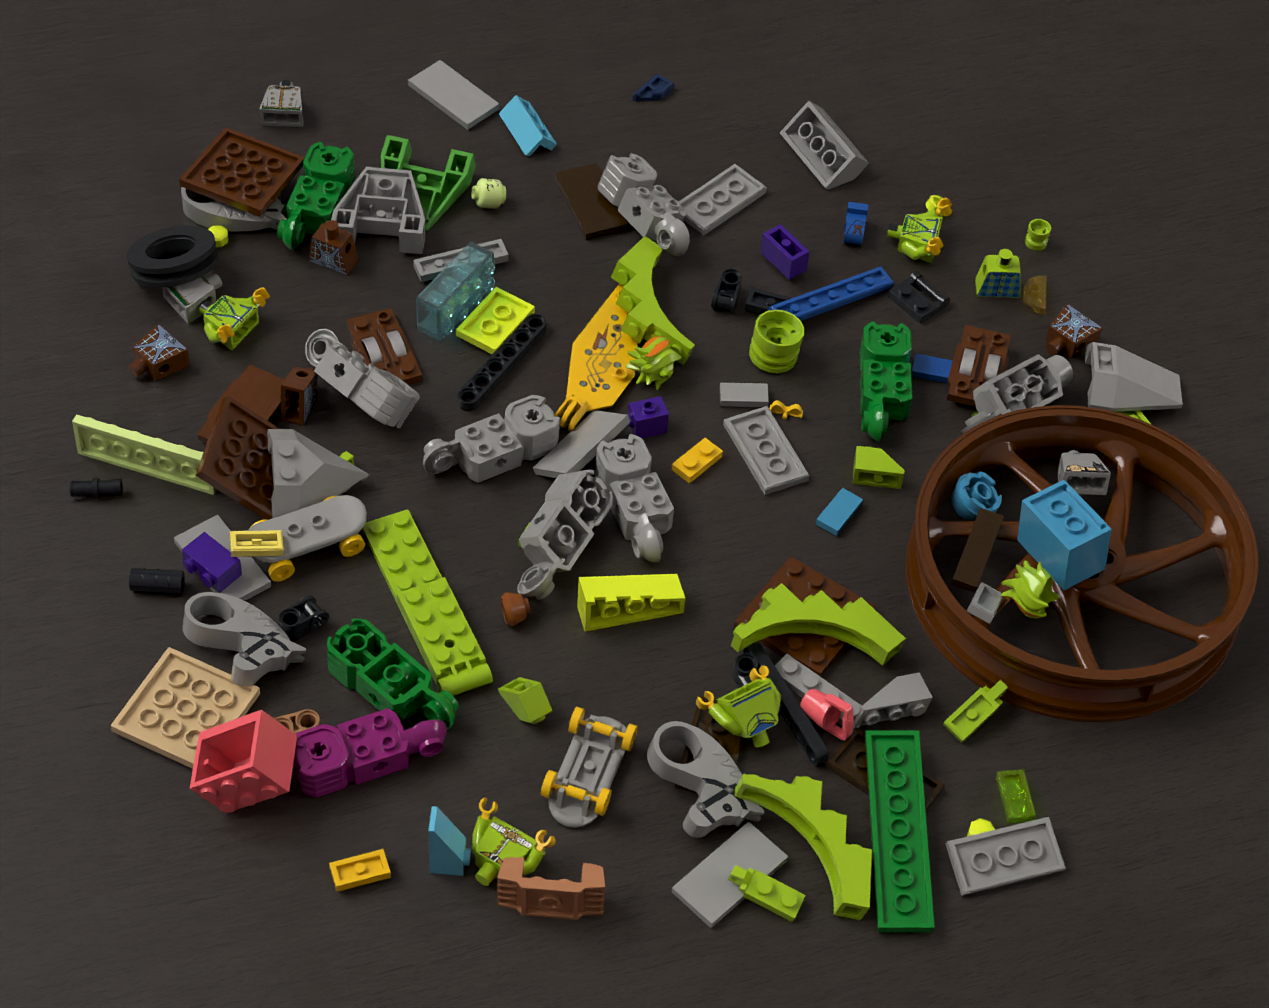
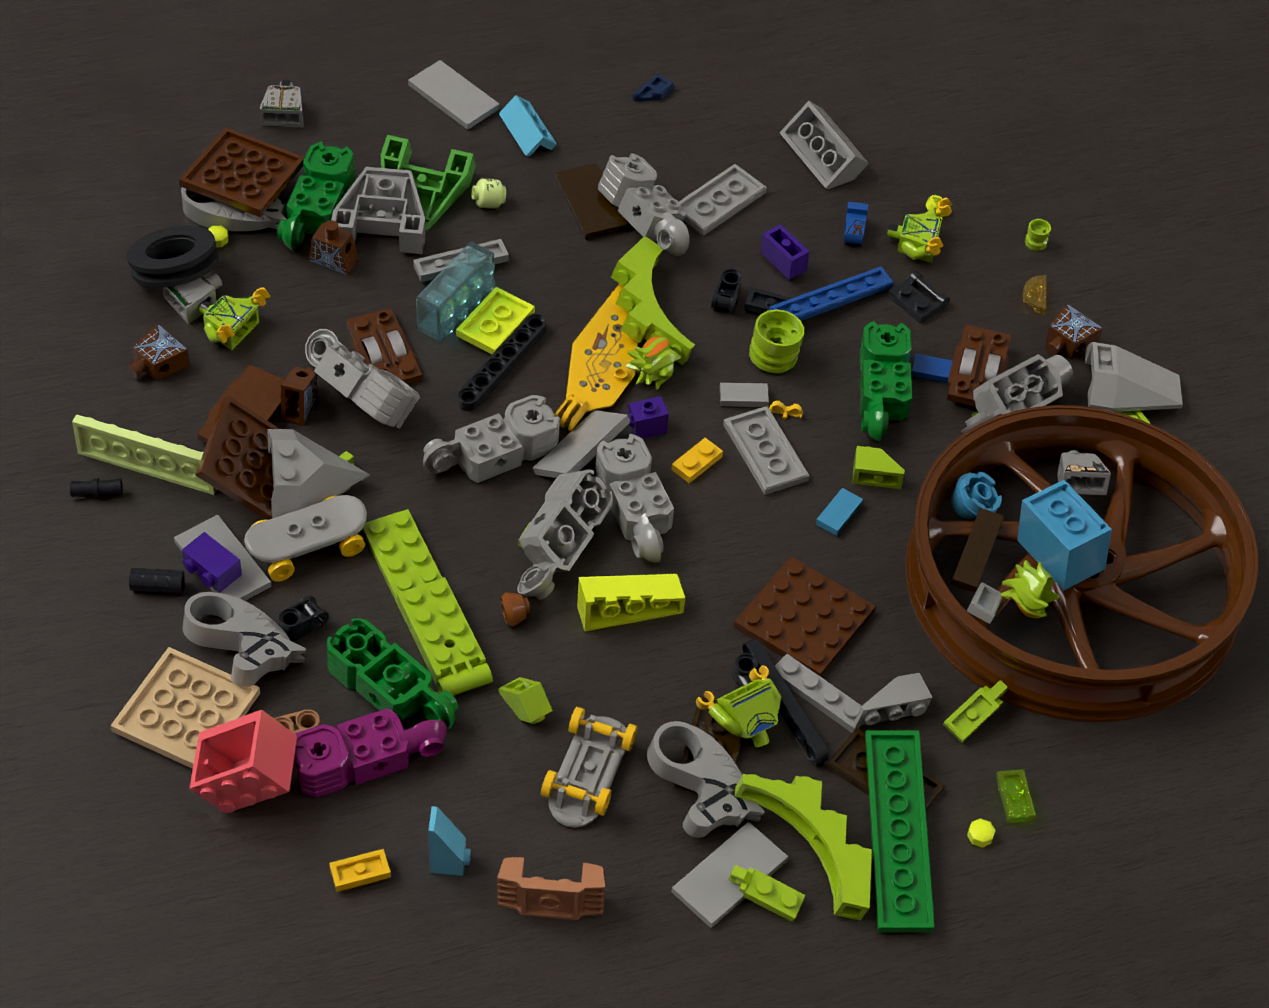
(243, 548): light yellow tile -> none
(498, 840): lime torso -> none
(818, 614): lime arch -> none
(826, 711): coral piece -> none
(999, 276): torso -> none
(1005, 856): light grey tile -> none

